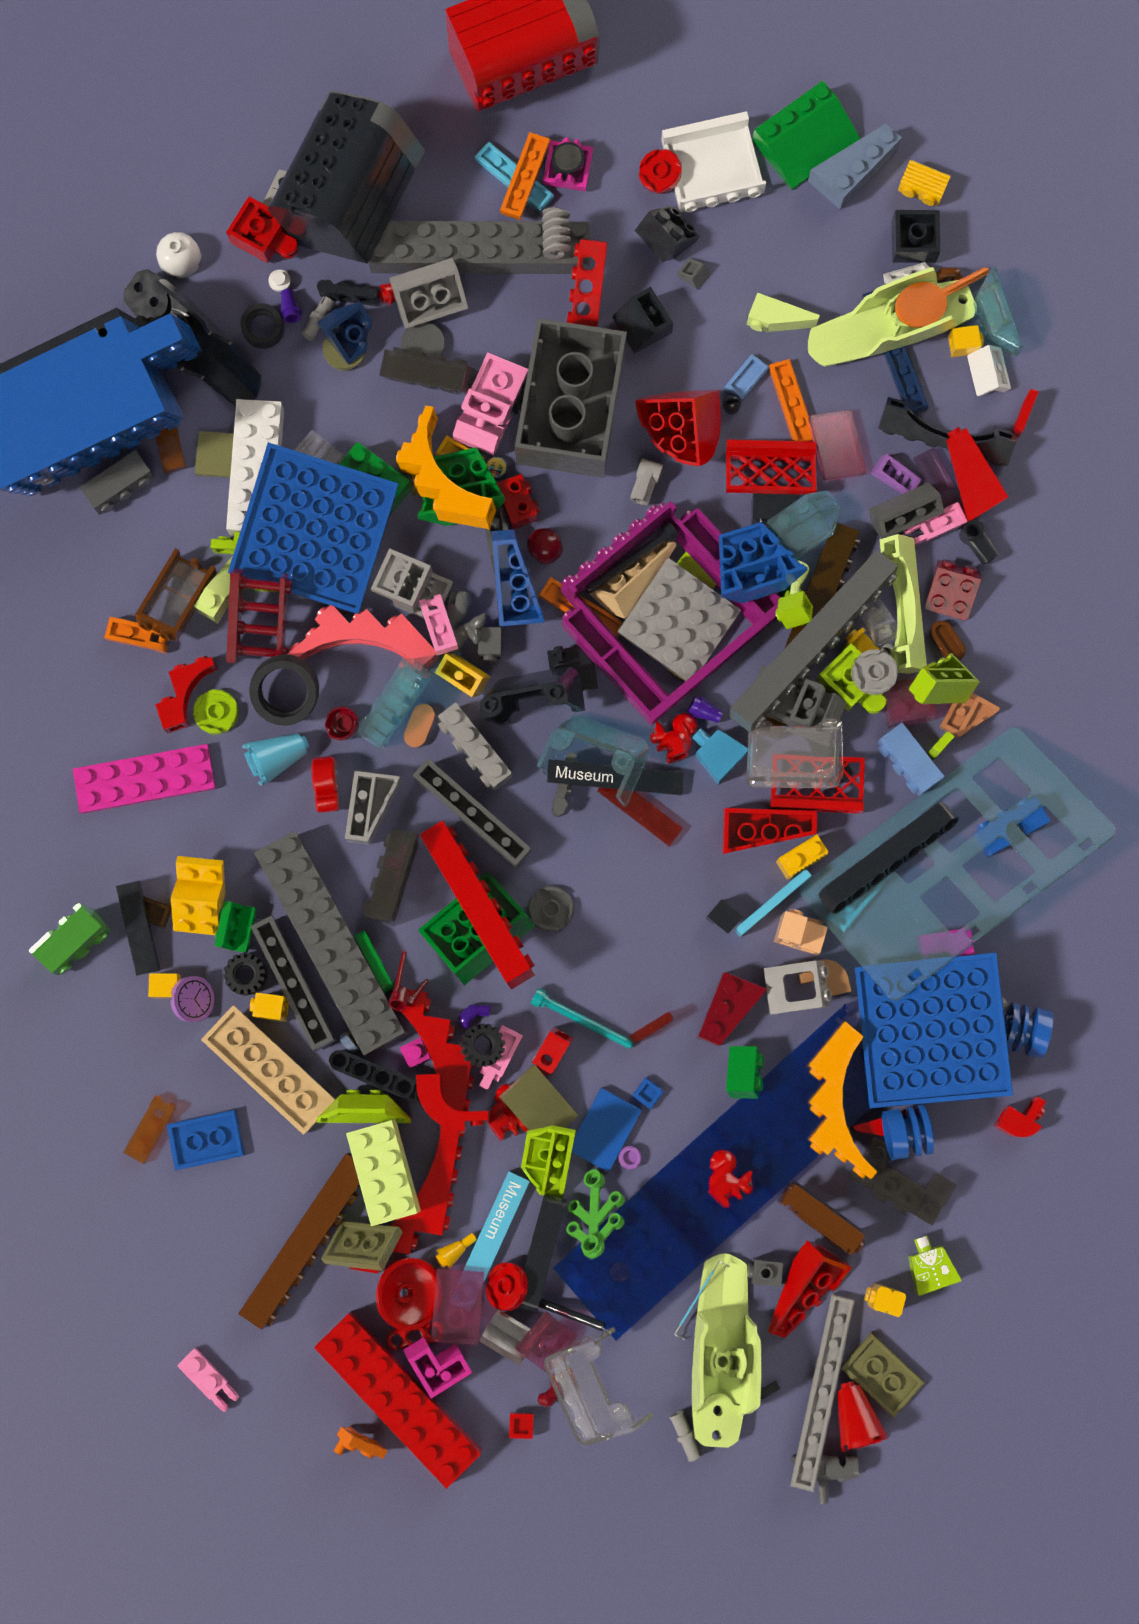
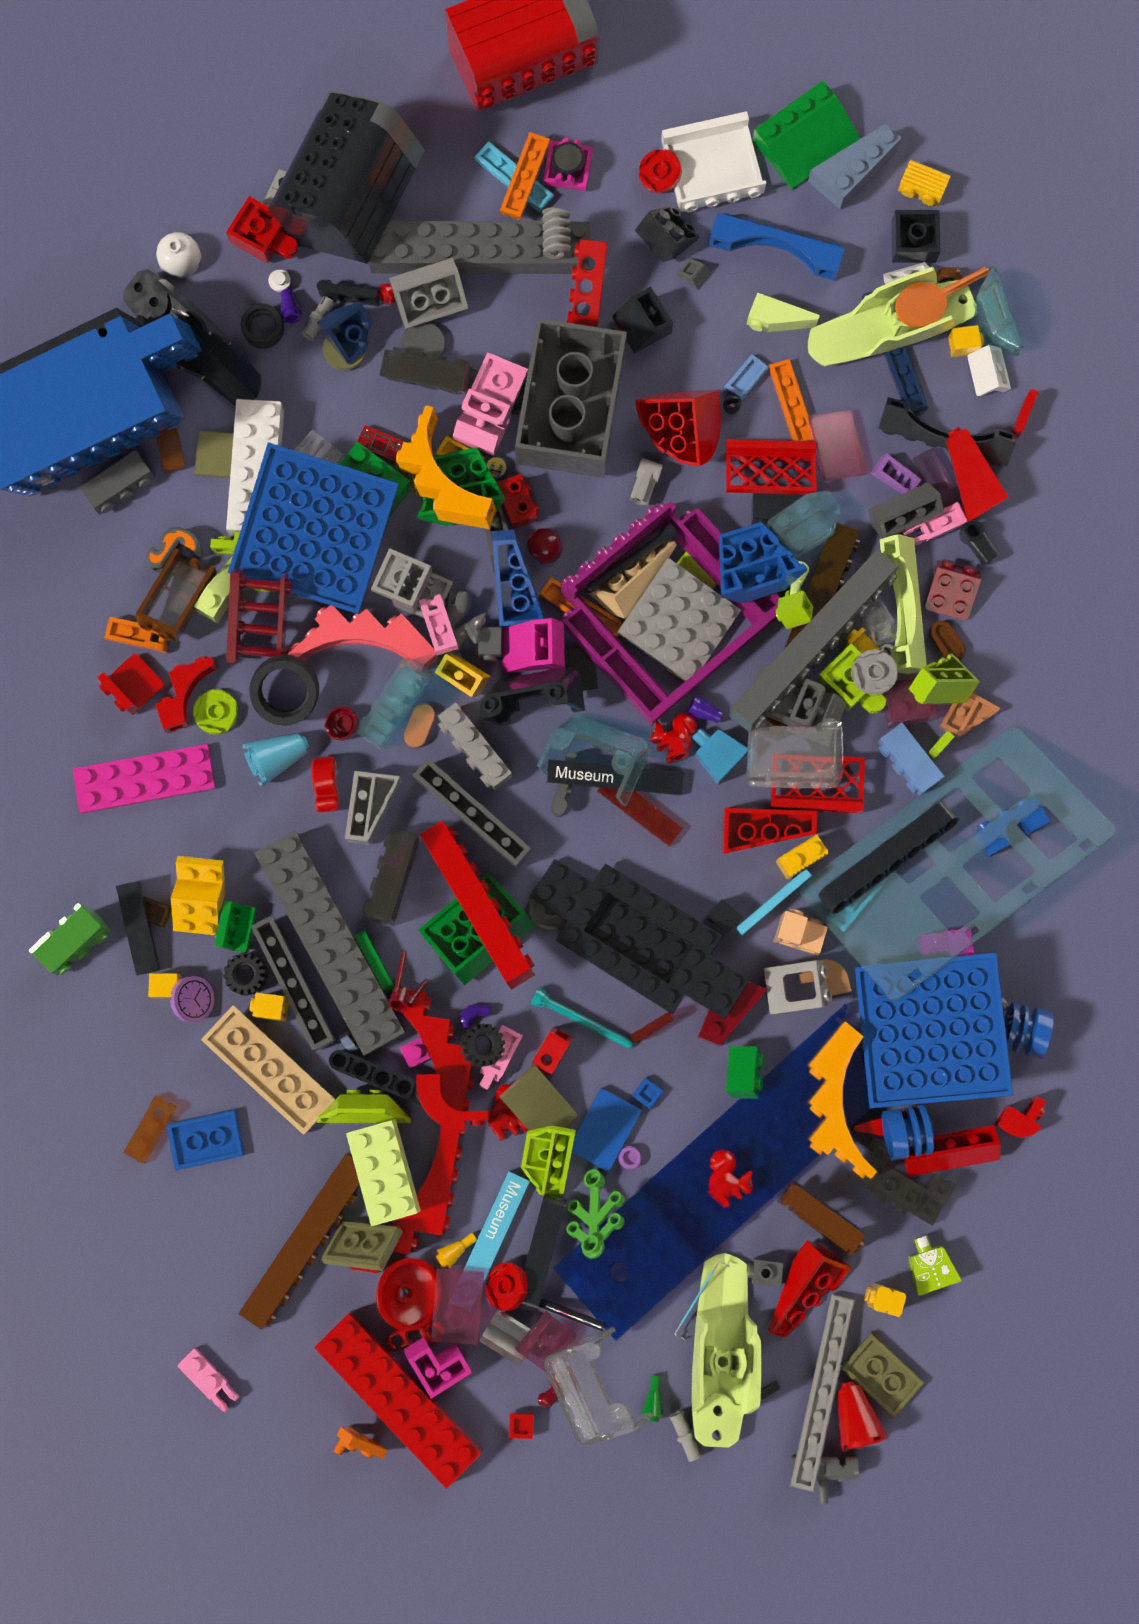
(131, 684): none -> red bracket
(172, 539): none -> dark grey animal
(380, 443): none -> tile
(533, 646): none -> dark pink slope
(635, 947): none -> black piece
(653, 1401): none -> green cone
(733, 233): none -> blue arch
(956, 1151): none -> red brick

